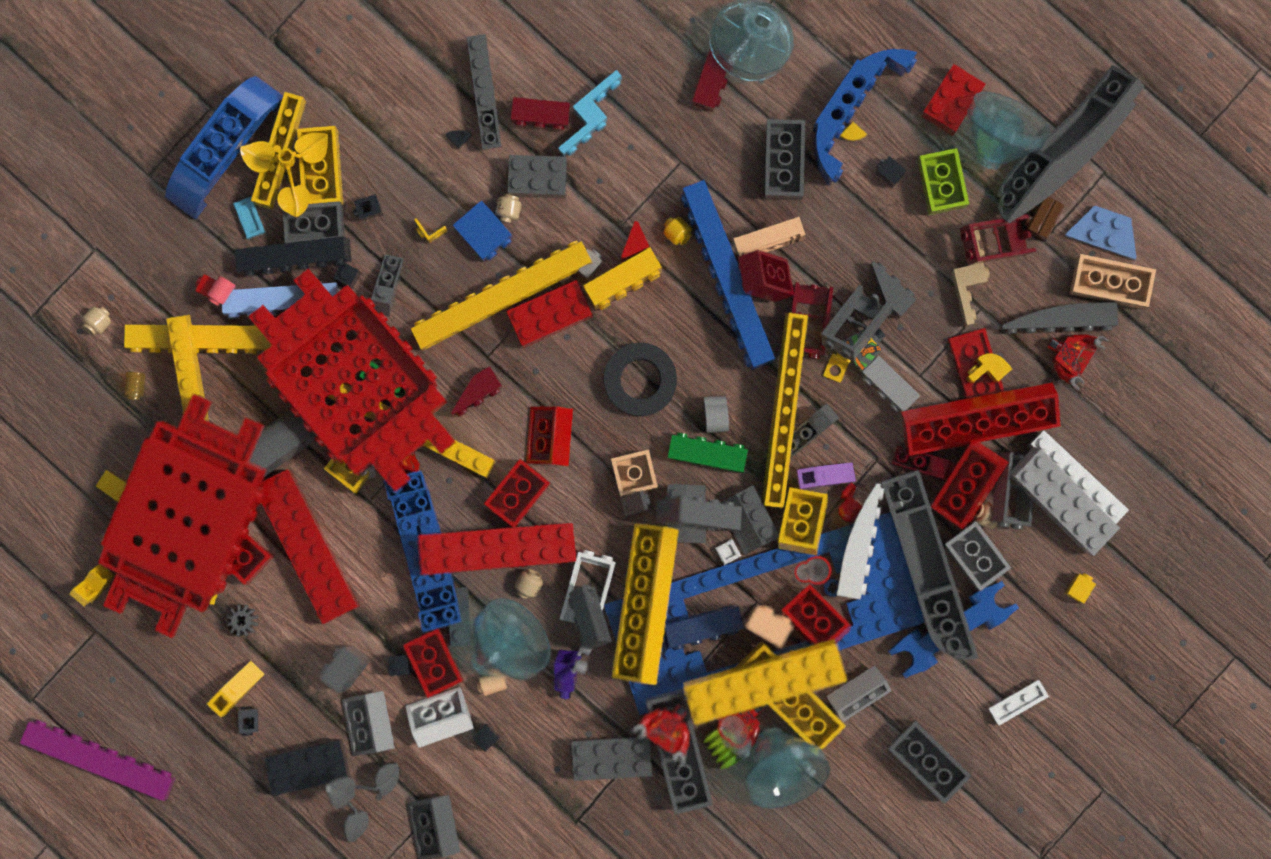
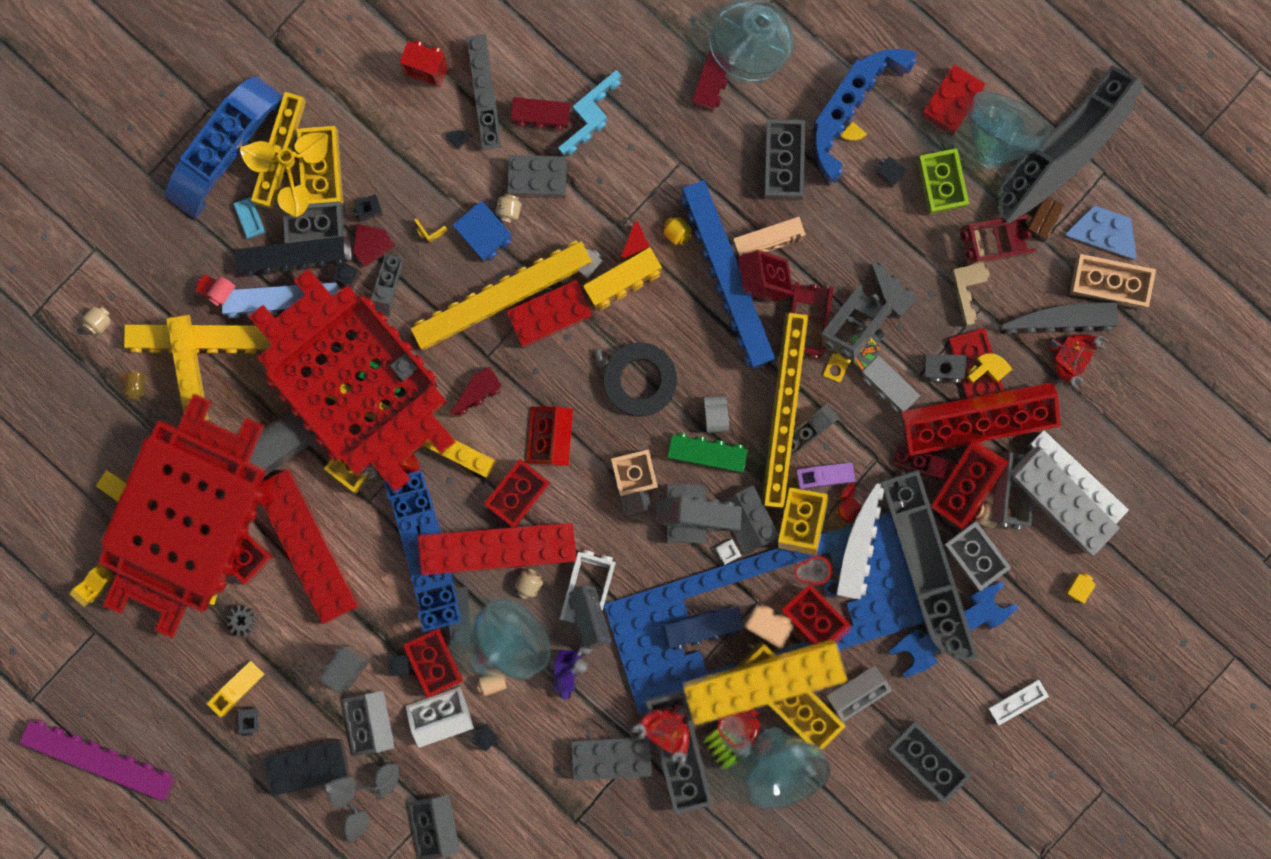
(371, 243): none -> dark red slope
(404, 367): none -> dark grey plate
(424, 63): none -> red brick
(599, 358): none -> dark grey animal
(645, 603): yellow brick -> none
(934, 364): none -> dark grey brick

